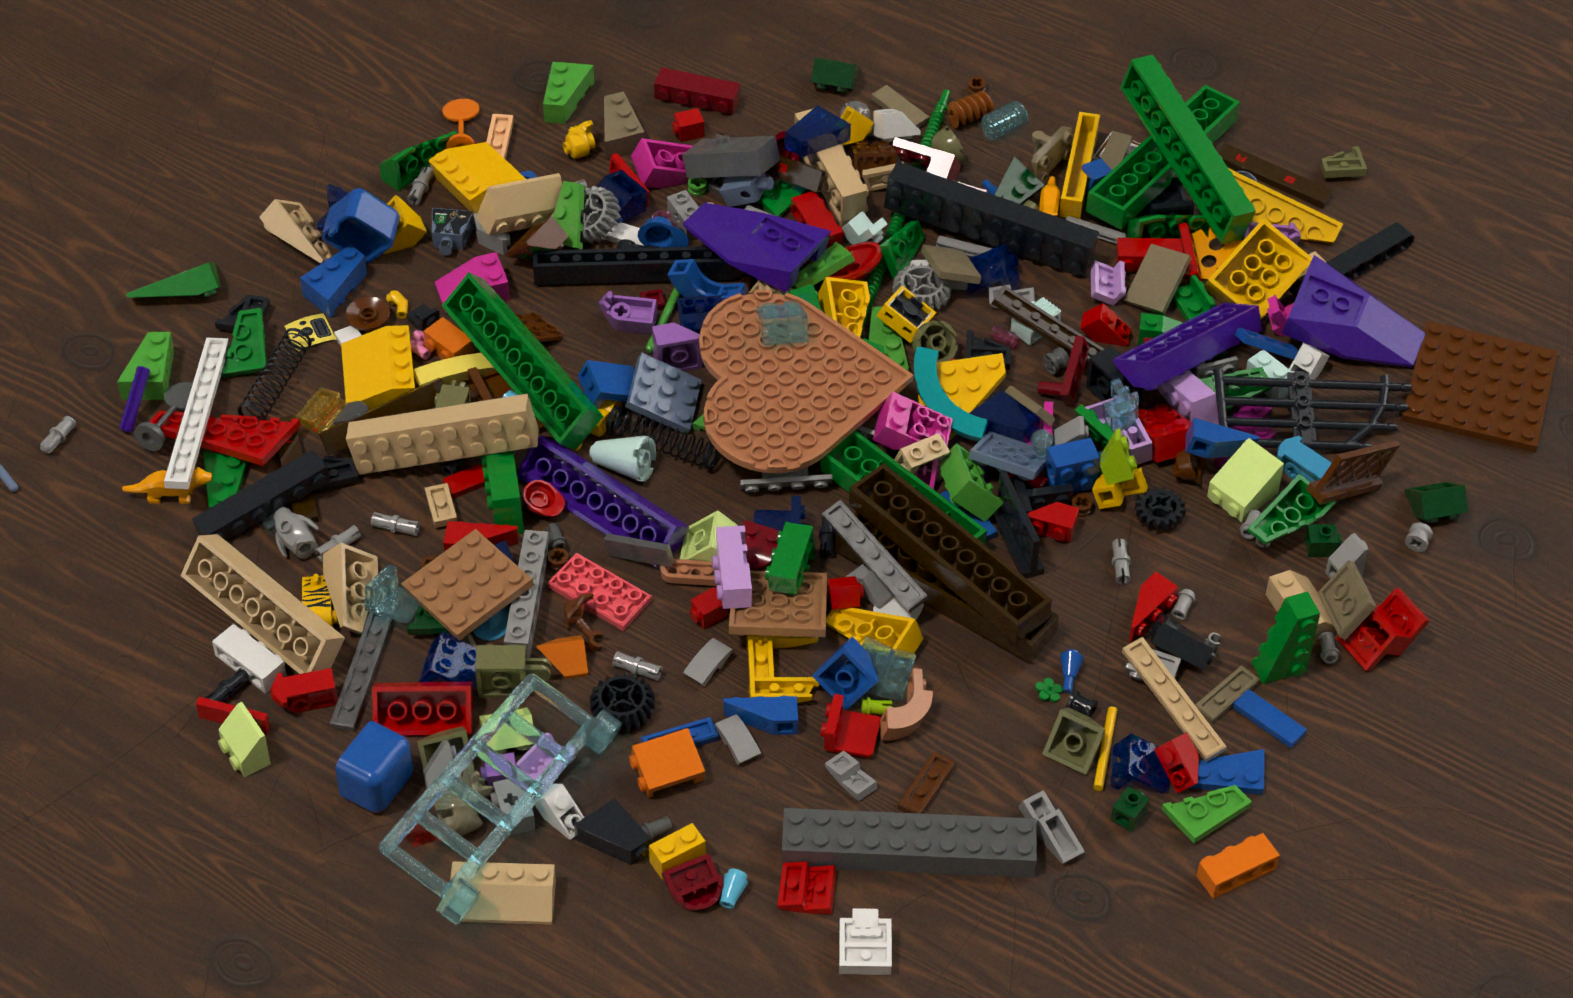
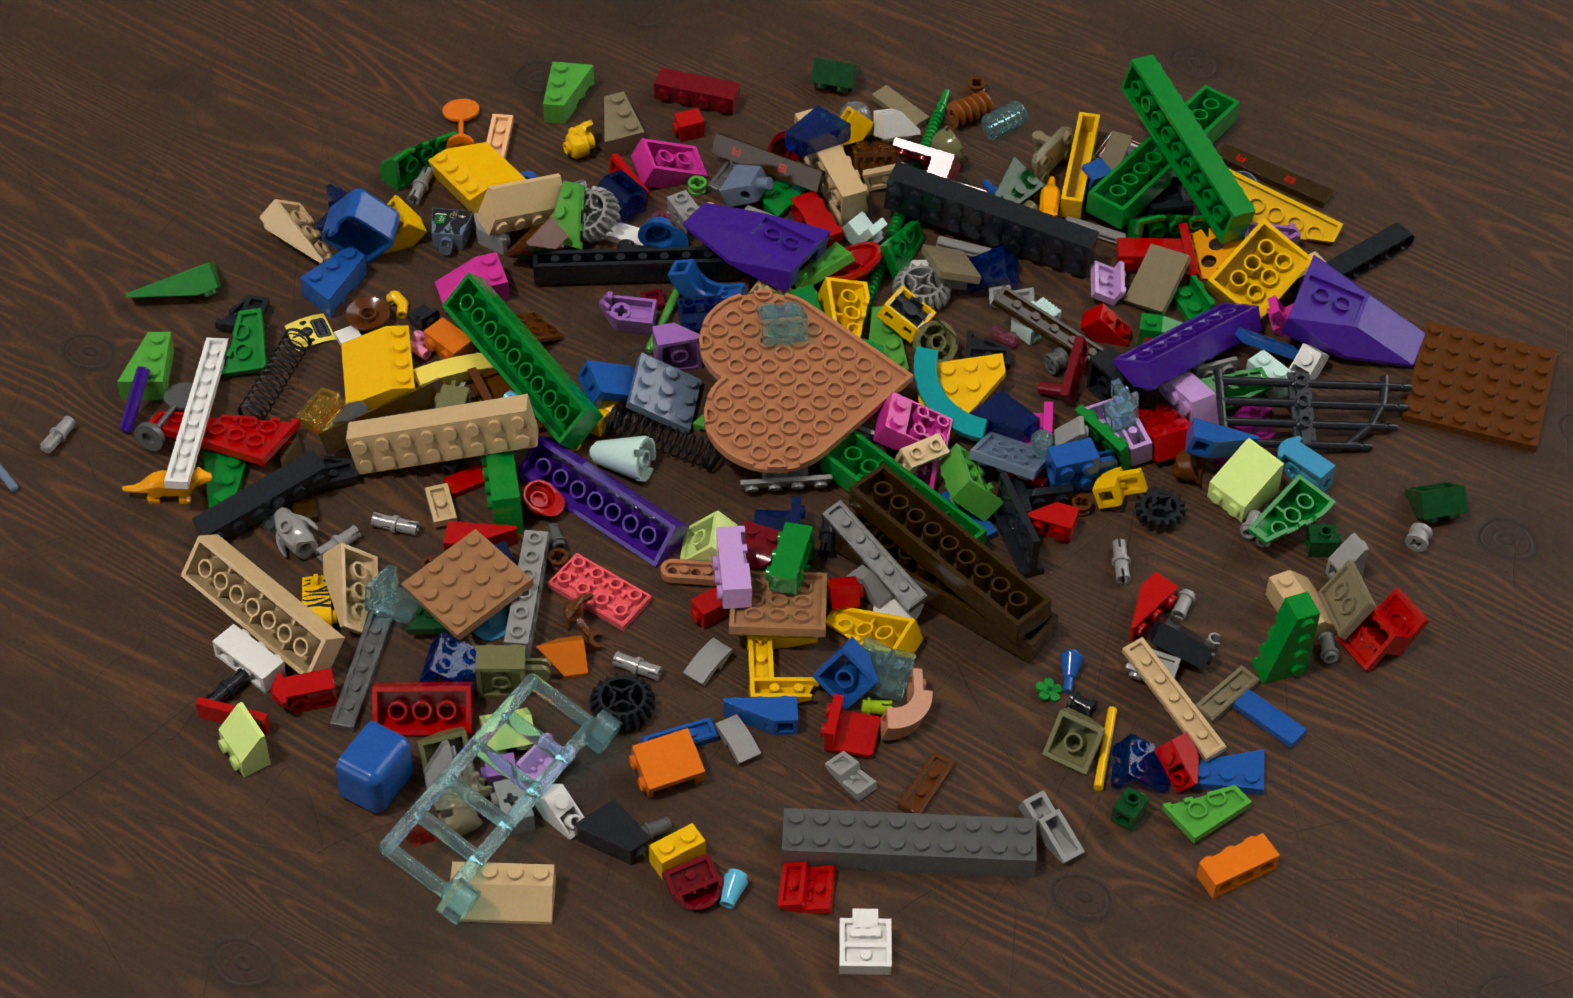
(639, 550): flat silver tile -> none
(731, 156): dark grey brick -> none
(1030, 405): dark tan tile -> none
(1116, 461): lime slope -> none
(1344, 164): olive wing -> none
(1353, 473): reddish brown fence -> none

